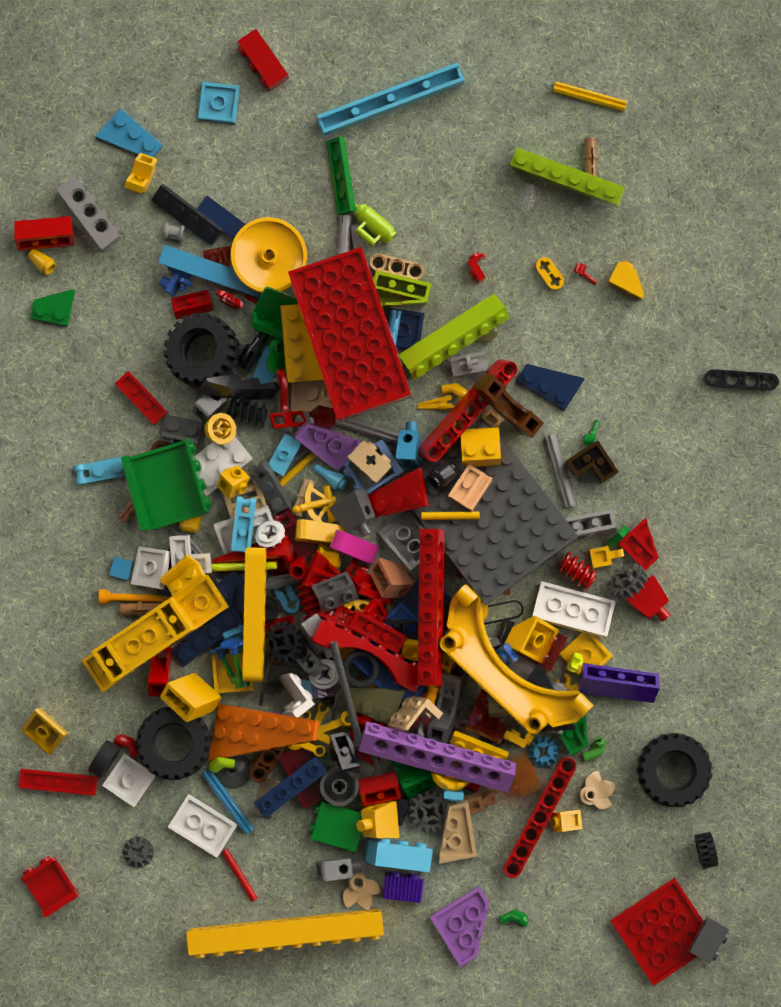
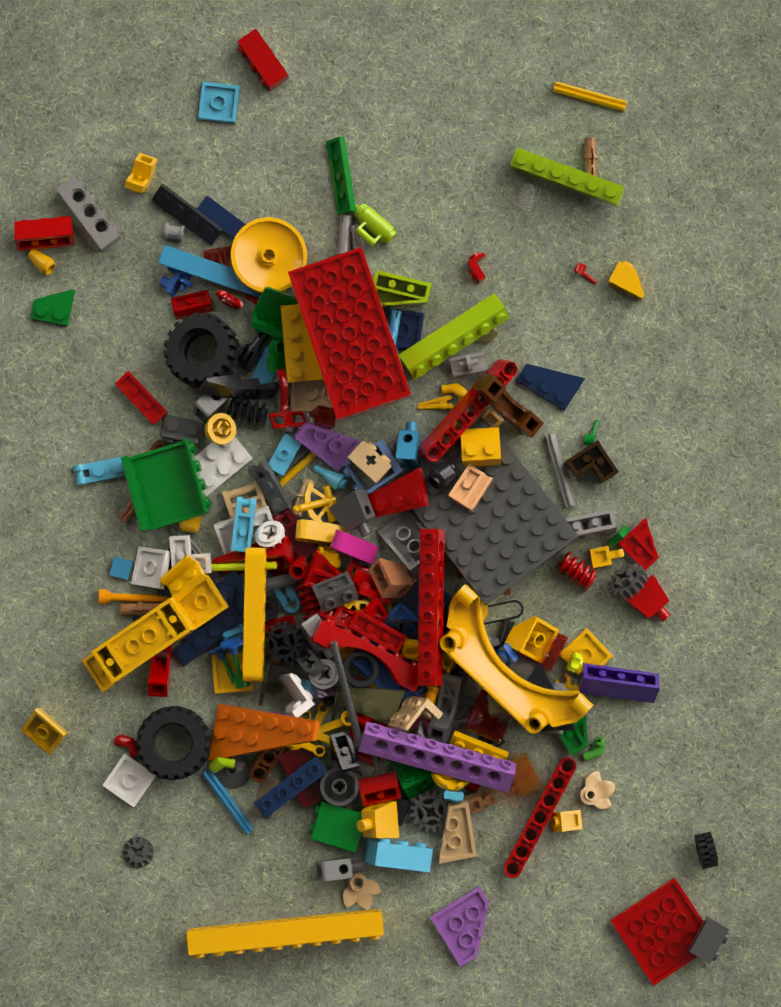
(49, 885): red panel -> none
(58, 781): red plate -> none
(104, 759): black tyre -> none
(129, 135): dark azure wing -> none
(190, 697): yellow brick -> none
(202, 825): white plate -> none
(233, 481): yellow brick -> none
(239, 875): red bar -> none
(369, 430): light grey axle -> none
(389, 261): tan beam -> none
(390, 99): medium azure tile -> none
(402, 887): dark purple brick -> none
(449, 515): yellow bar -> none
(514, 737): yellow bracket -> none
(516, 916): green arm -> none
(534, 752): dark azure gear -> none
(546, 276): yellow beam -> none
(574, 609): white plate -> none
(700, 770): black tyre -> none
(741, 383): black beam -> none

